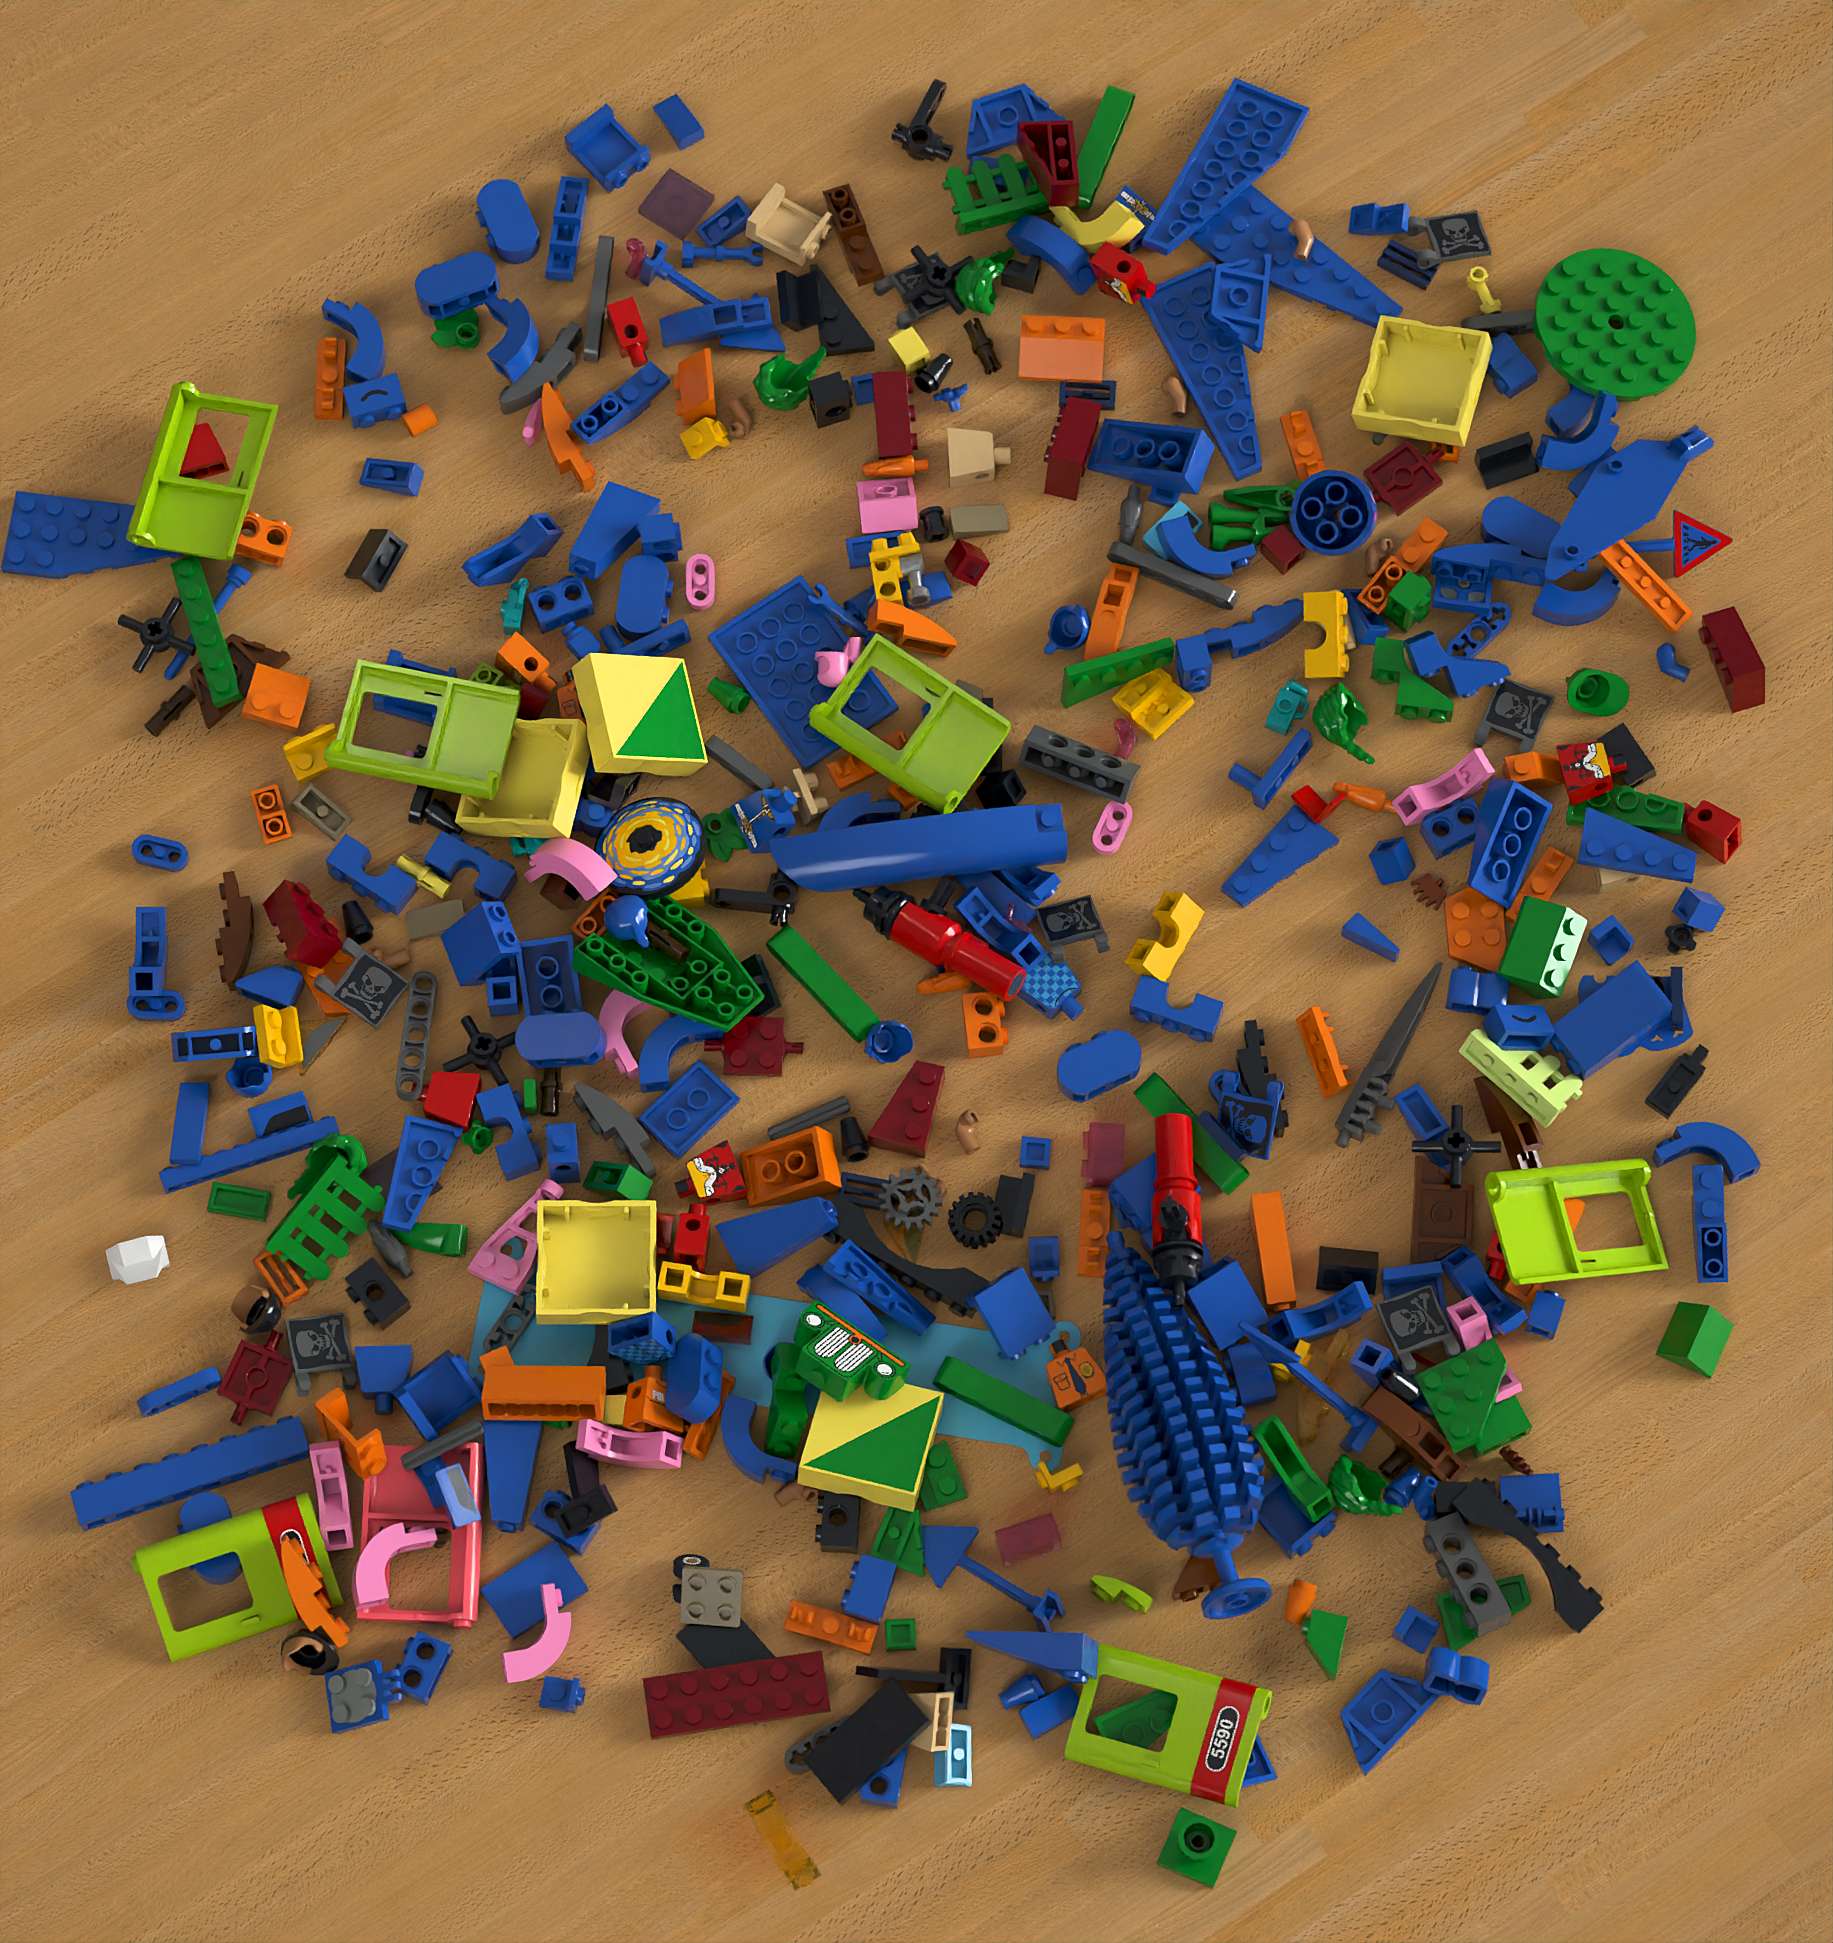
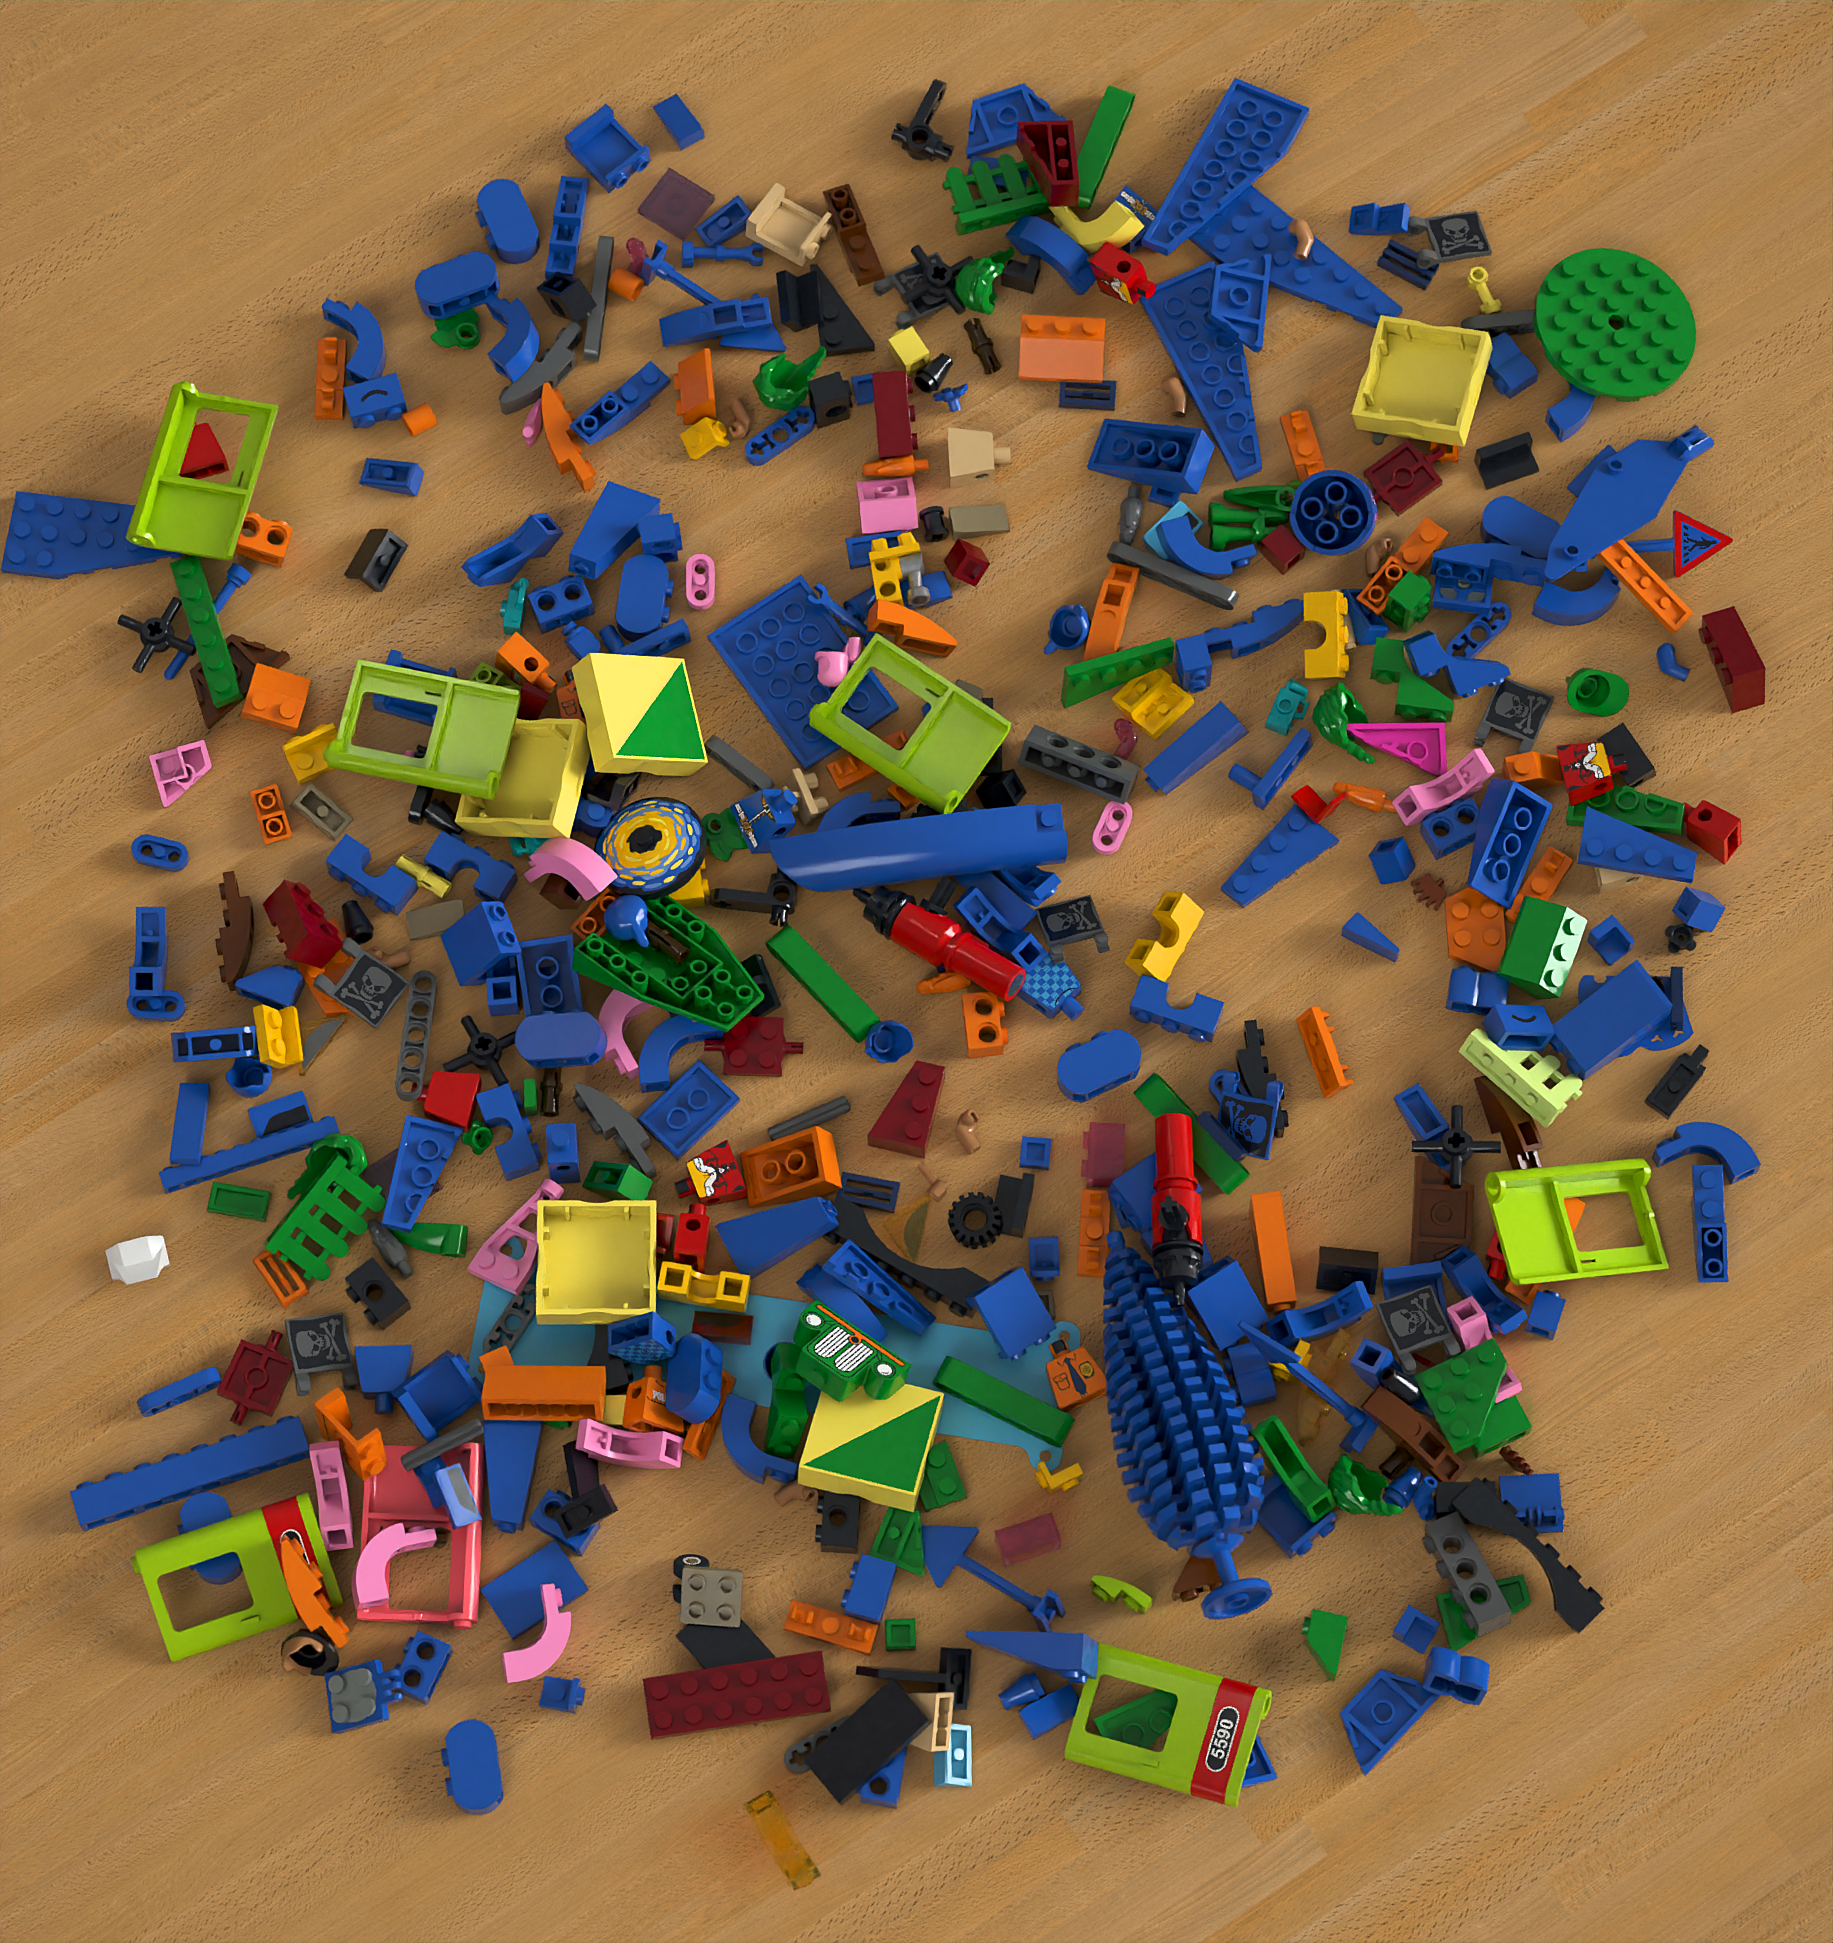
(170, 710): dark brown pin -> none
(179, 769): none -> bright pink slope
(256, 1309): piece -> none
(473, 1767): none -> blue brick
(567, 297): none -> black brick
(625, 323): red torso -> none
(626, 284): none -> orange beam
(730, 696): green cone -> none
(782, 424): none -> blue beam
(853, 1141): black cone -> none
(901, 1193): dark grey gear -> none
(1019, 924): clear pink piece -> none
(1071, 447): dark red wedge -> none
(1195, 749): none -> blue slope
(1196, 1863): green plant -> none
(1299, 1600): orange cone -> none
(1381, 1068): dark grey piece -> none
(1413, 743): none -> dark pink wing
(1587, 445): blue arch -> none
(1695, 1338): green slope -> none

